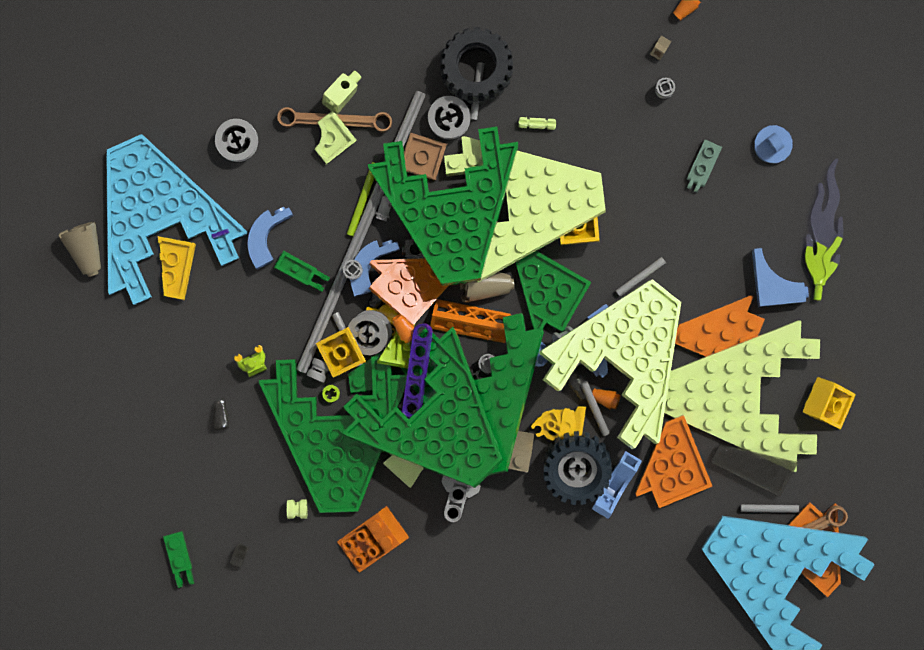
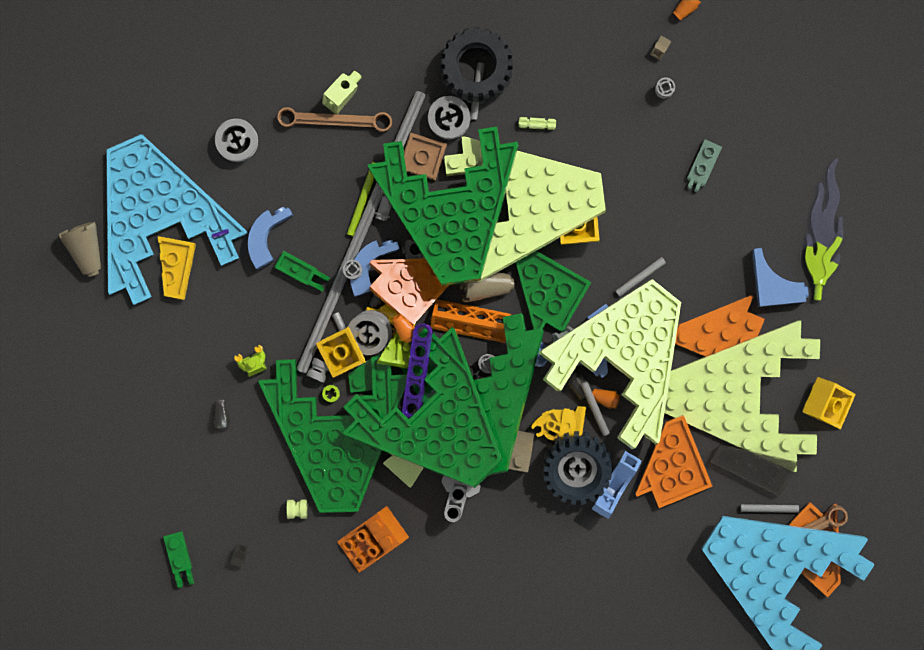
(334, 137): yellowish green tile -> none
(773, 144): medium blue tile -> none

